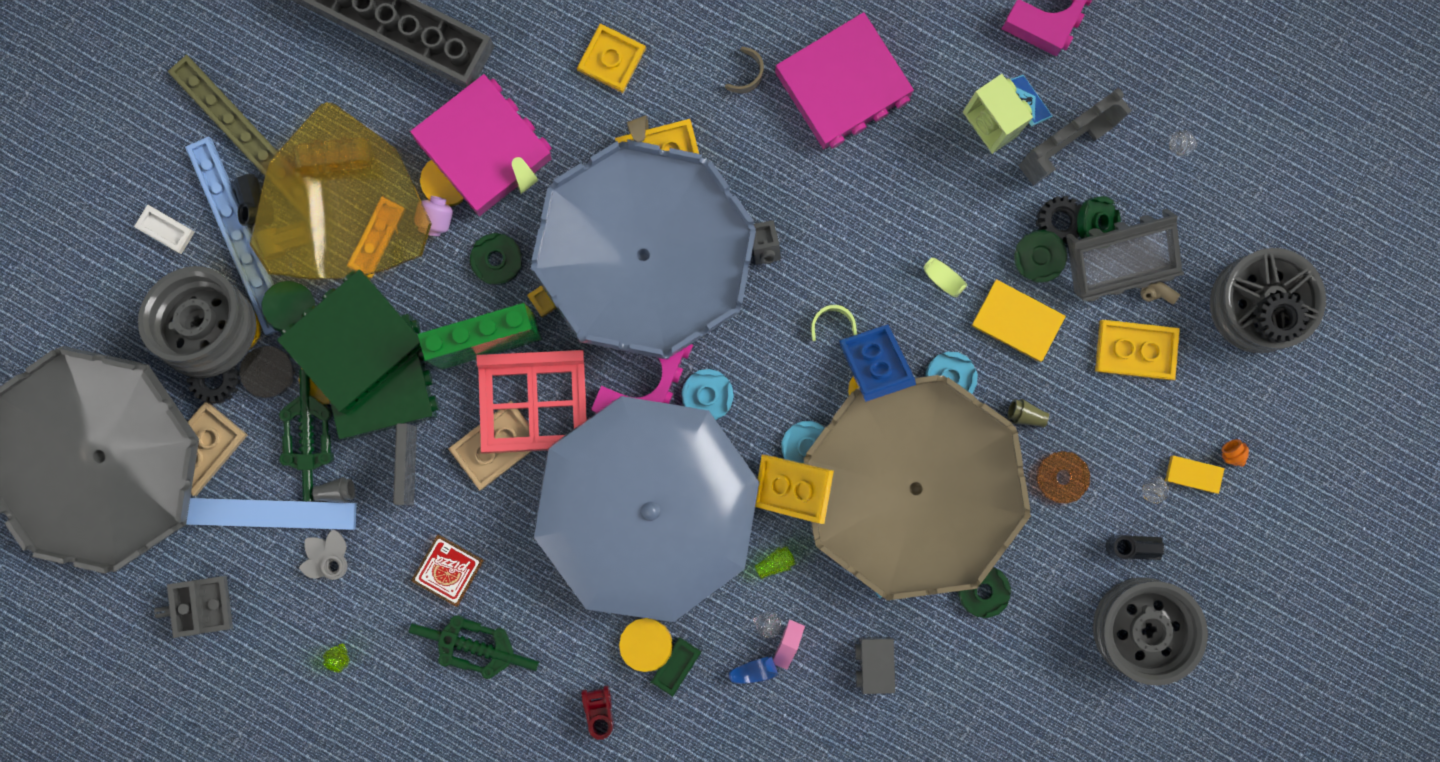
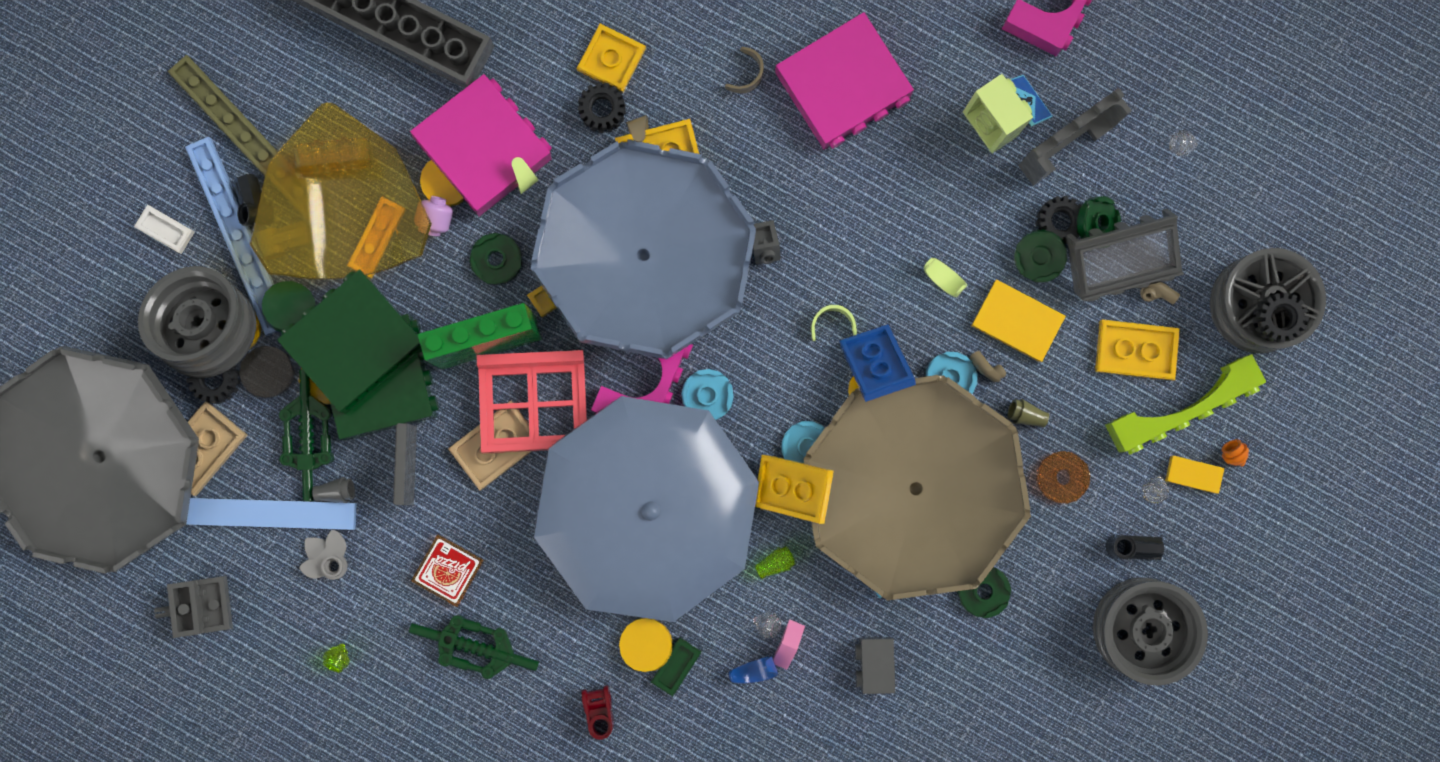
(601, 92): none -> black tyre
(983, 366): none -> dark tan arm
(1237, 378): none -> lime arch

